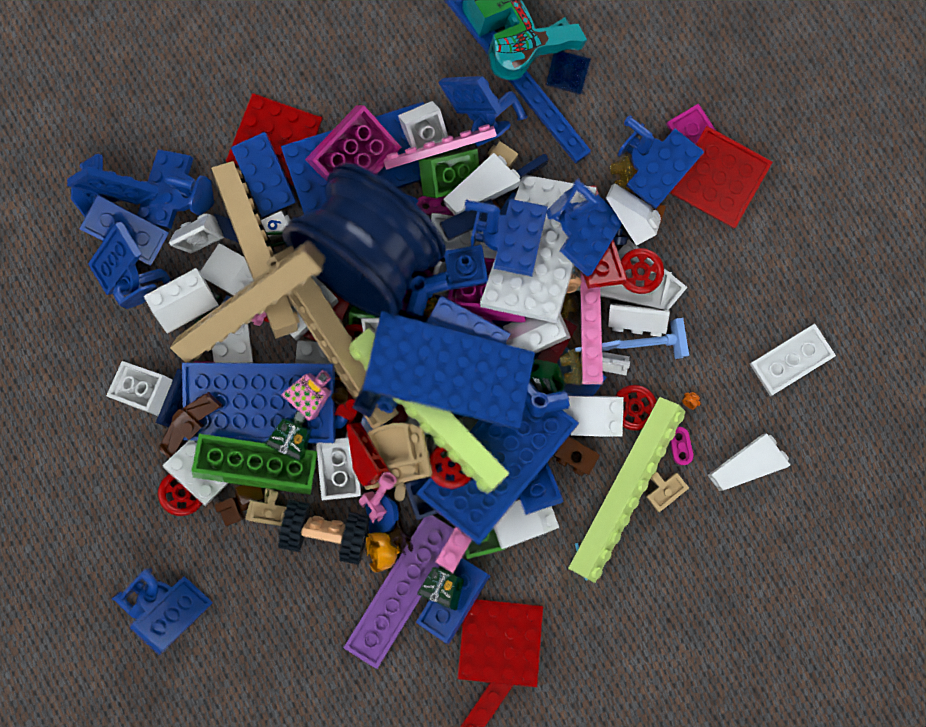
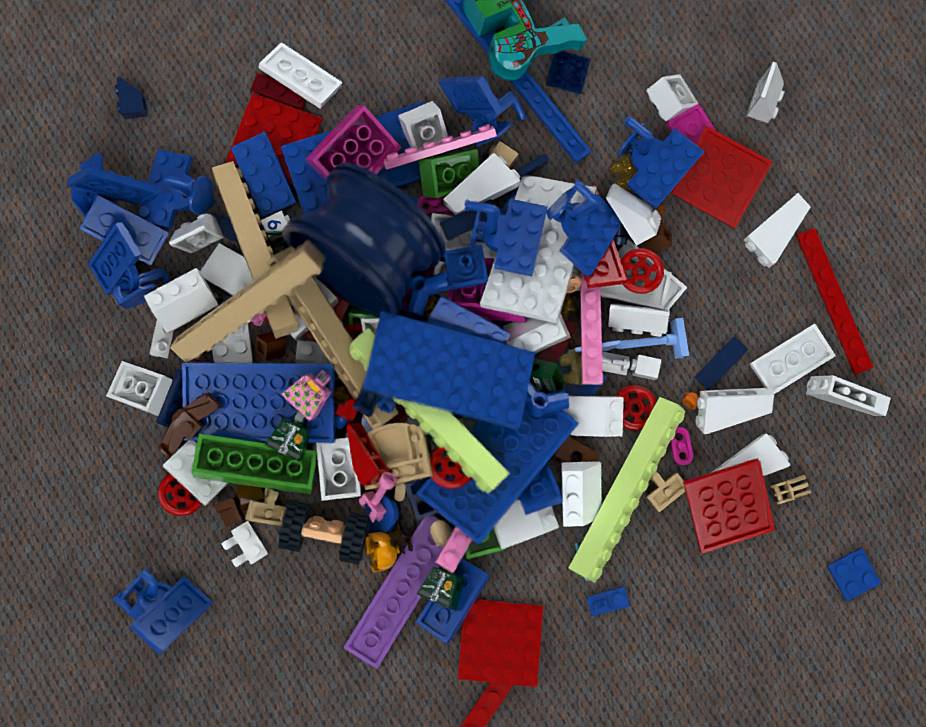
(131, 101): none -> dark blue slope
(161, 342): none -> white hinge
(249, 543): none -> white plate
(270, 347): none -> reddish brown panel
(277, 91): none -> dark red plate
(300, 75): none -> white plate
(440, 532): none -> tan arm
(580, 492): none -> white slope
(607, 601): none -> blue plate
(645, 367): none -> white brick
(660, 241): none -> reddish brown panel
(671, 96): none -> white slope
(721, 363): none -> dark blue tile
(729, 505): none -> red plate
(730, 407): none -> white slope
(767, 95): none -> white slope
(775, 233): none -> white slope
(789, 490): none -> tan arm
(834, 301): none -> red plate
(848, 395): none -> white slope
(853, 574): none -> blue plate

